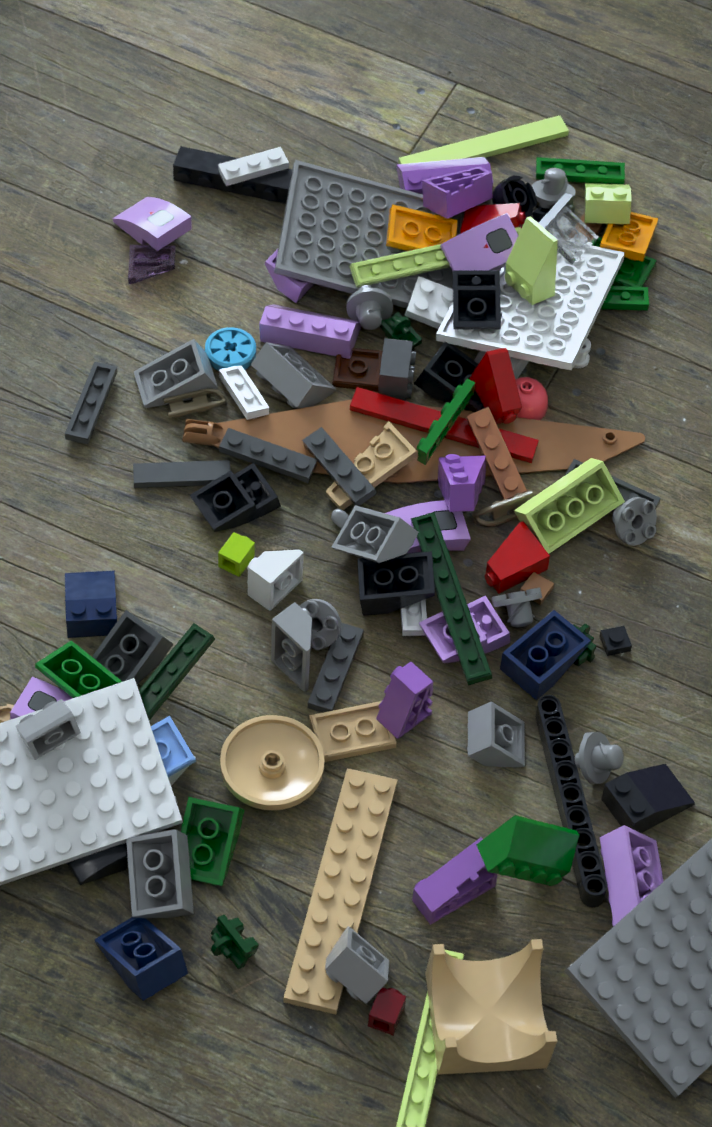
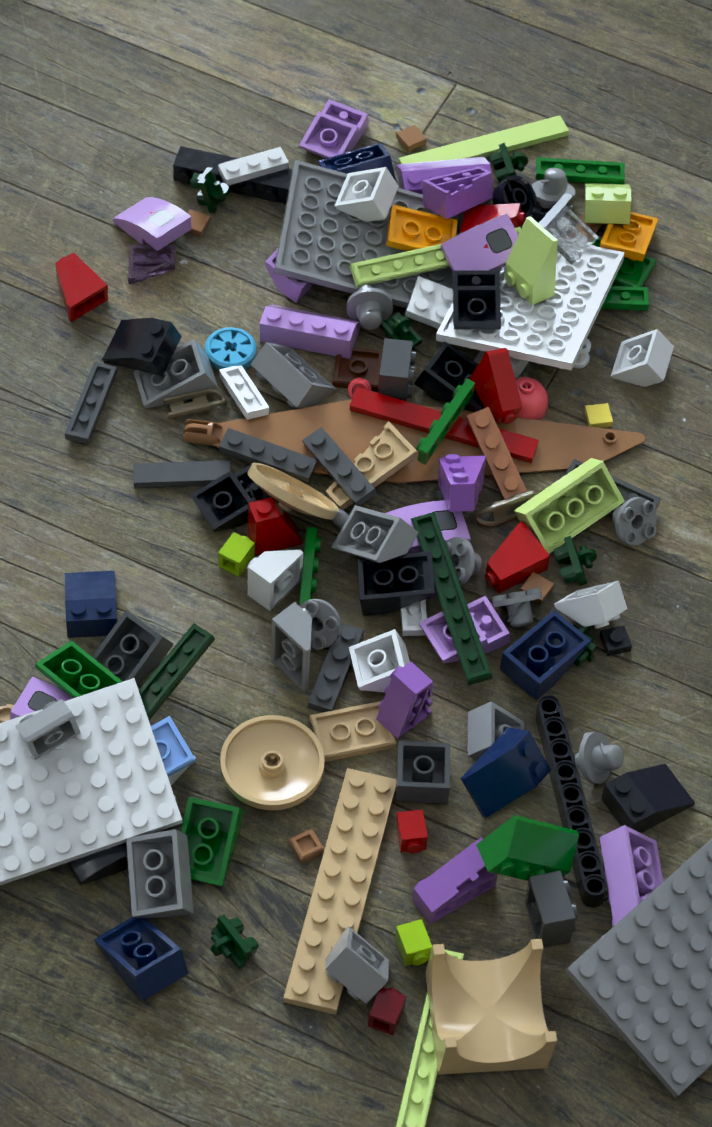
(79, 286): none -> red slope
(143, 345): none -> black slope
(199, 222): none -> medium nougat tile
(210, 191): none -> dark green hips
(271, 527): none -> red slope
(292, 492): none -> tan dish
(306, 846): none -> medium nougat tile
(310, 565): none -> green plate
(334, 130): none -> lavender slope
(358, 382): none -> coral plate
(360, 160): none -> dark blue slope
(367, 194): none -> white slope
(377, 659): none -> white slope
(411, 138): none -> medium nougat tile
(411, 831): none -> red brick
(413, 943): none -> lime brick
(423, 772): none -> dark grey brick
(464, 559): none -> light grey plate
(503, 158): none -> dark green hips
(505, 771): none -> dark blue slope
(550, 908): none -> dark grey brick
(583, 557): none -> dark green hips
(594, 605): none -> white slope
(598, 415): none -> light yellow tile
(643, 359): none -> white slope

